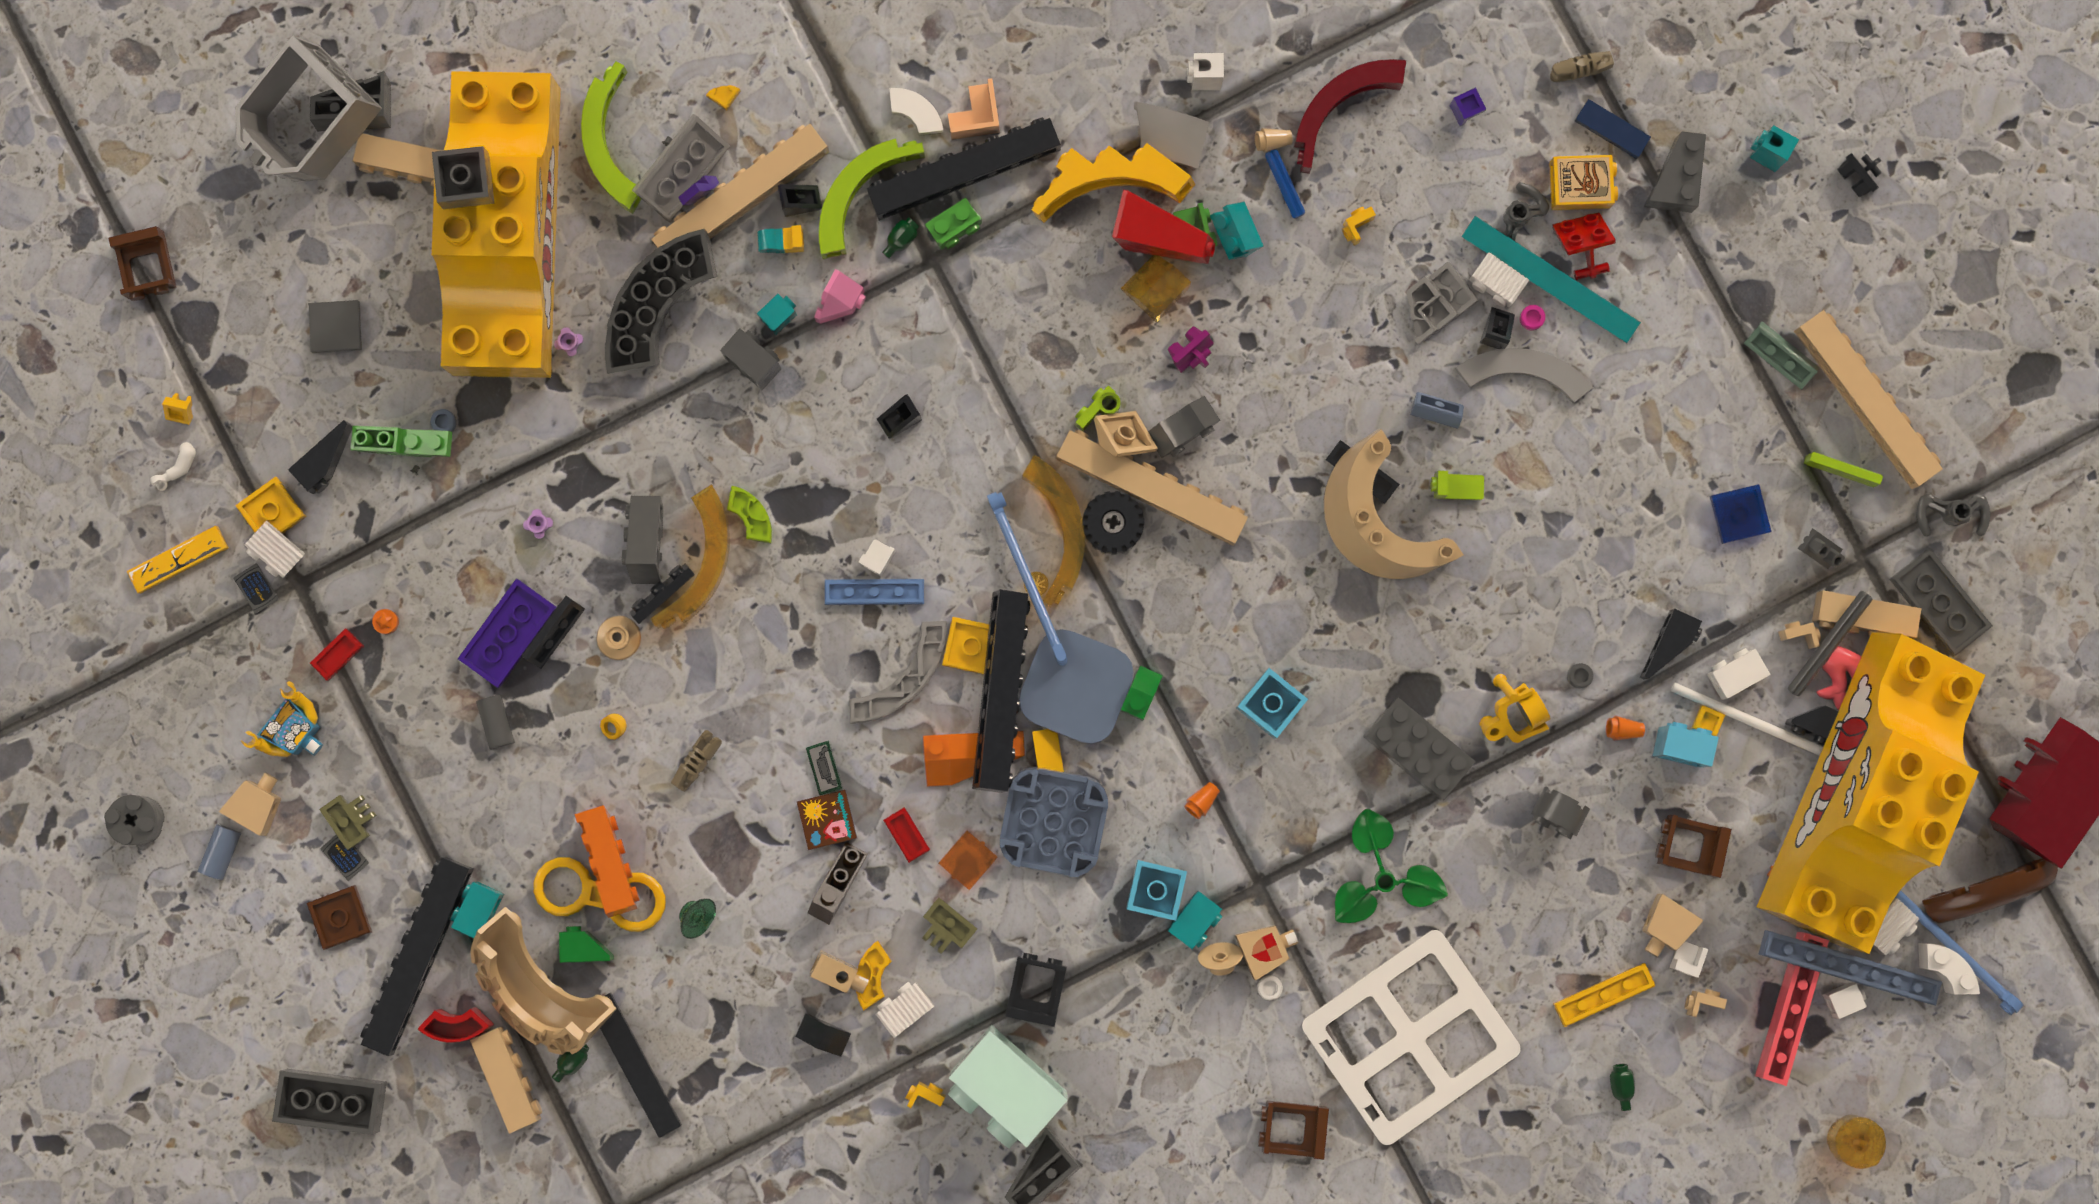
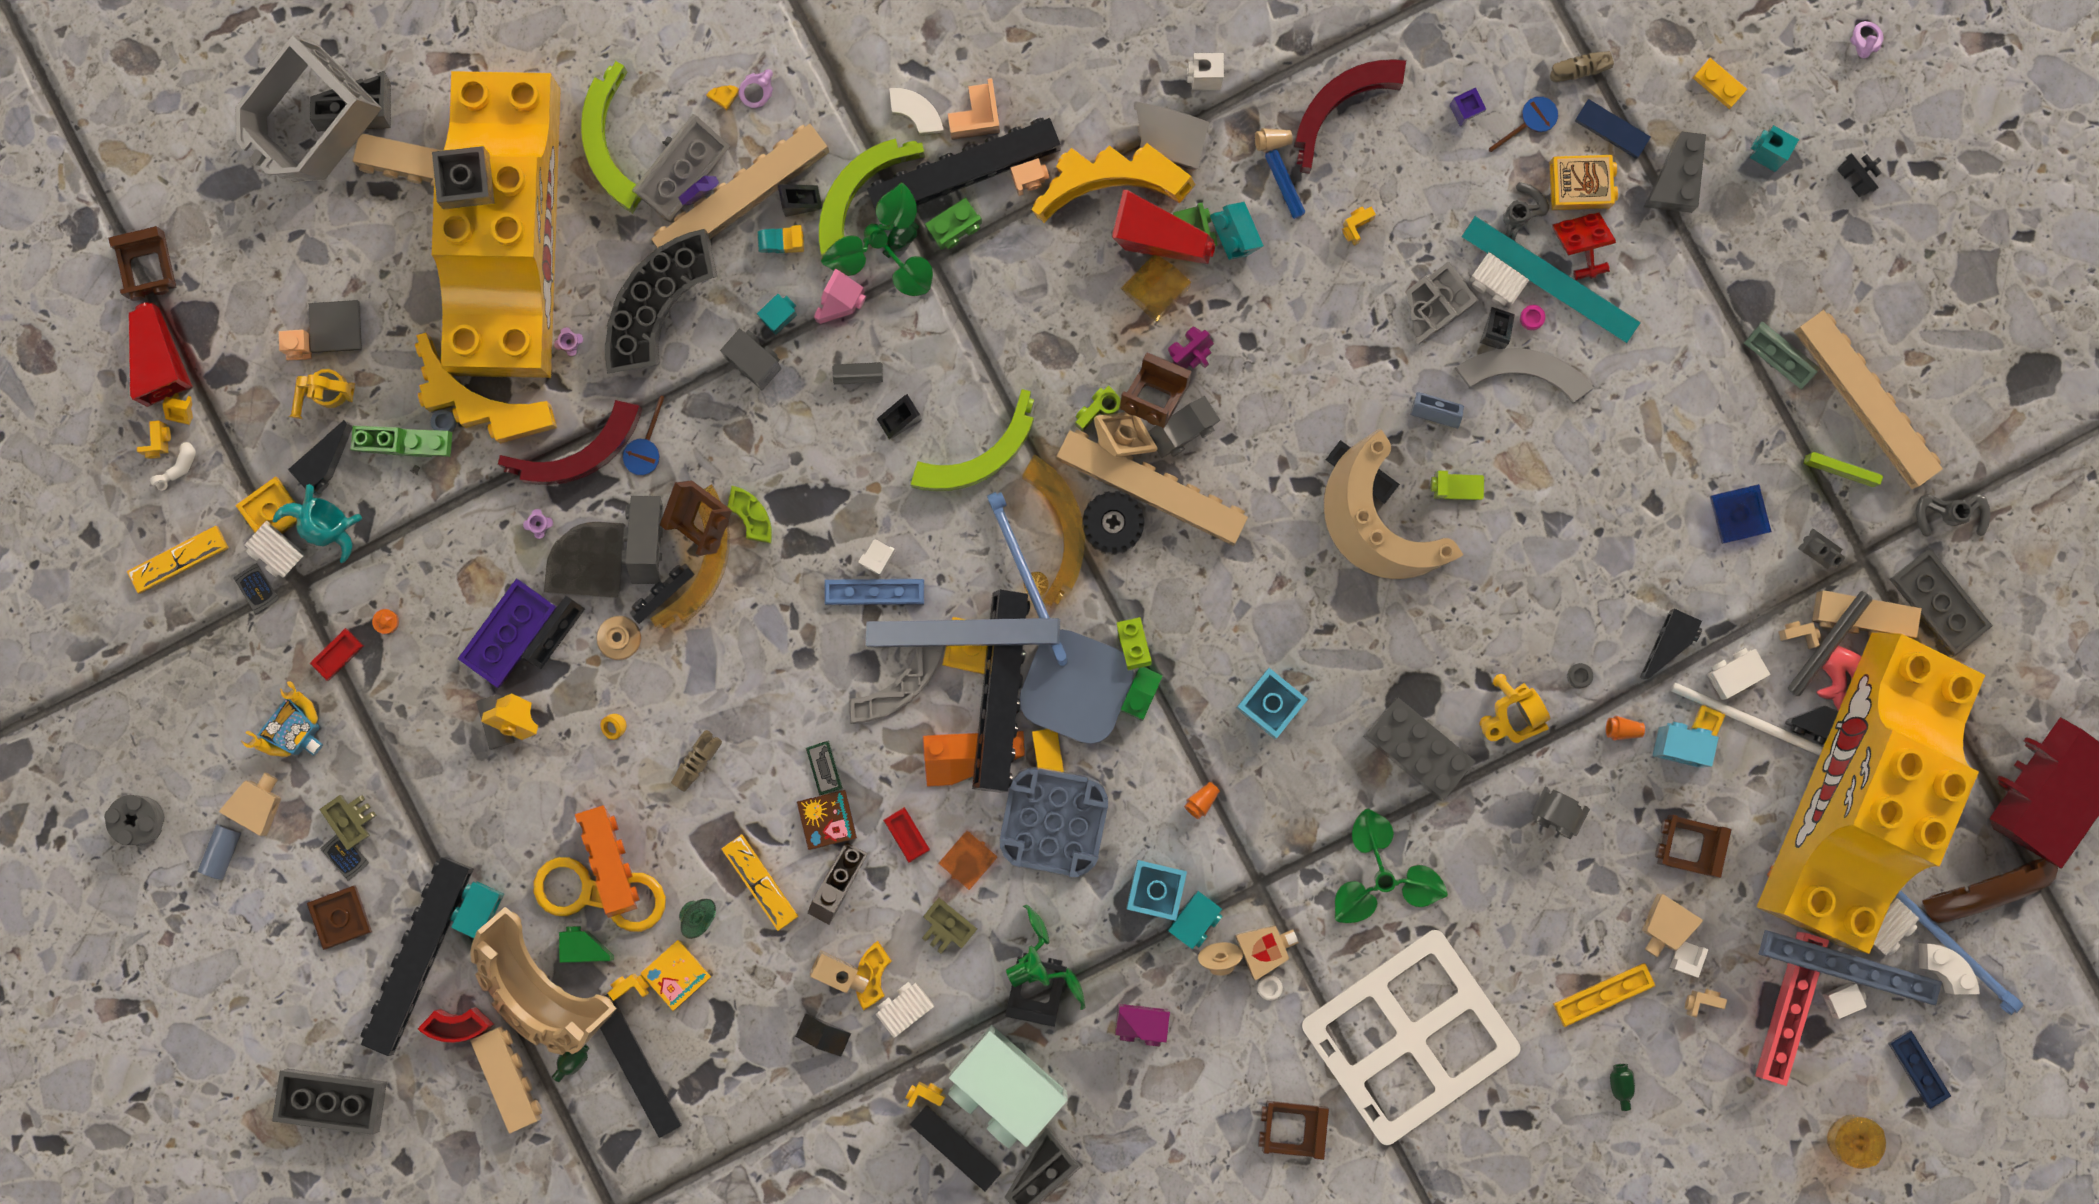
(153, 358): none -> red slope
(159, 438): none -> yellow bracket
(295, 344): none -> light nougat brick
(320, 522): none -> teal piece
(323, 387): none -> yellow piece
(444, 391): none -> yellow arch
(511, 717): none -> yellow brick
(587, 561): none -> clear smoke plate
(588, 460): none -> dark red arch
(623, 985): none -> yellow bracket
(642, 455): none -> blue piece
(675, 975): none -> yellow tile
(682, 510): none -> reddish brown window
(760, 882): none -> yellow tile
(762, 79): none -> lavender piece
(857, 373): none -> dark grey brick
(896, 209): none -> green plant
(955, 1148): none -> black tile
(963, 632): none -> sand blue tile
(969, 473): none -> lime arch
(1029, 176): none -> light nougat brick
(1034, 970): none -> green plant
(1133, 643): none -> lime plate
(1142, 1023): none -> magenta slope
(1162, 376): none -> reddish brown window
(1538, 115): none -> blue piece
(1719, 83): none -> yellow plate
(1871, 44): none -> lavender piece
(1919, 1069): none -> dark blue tile

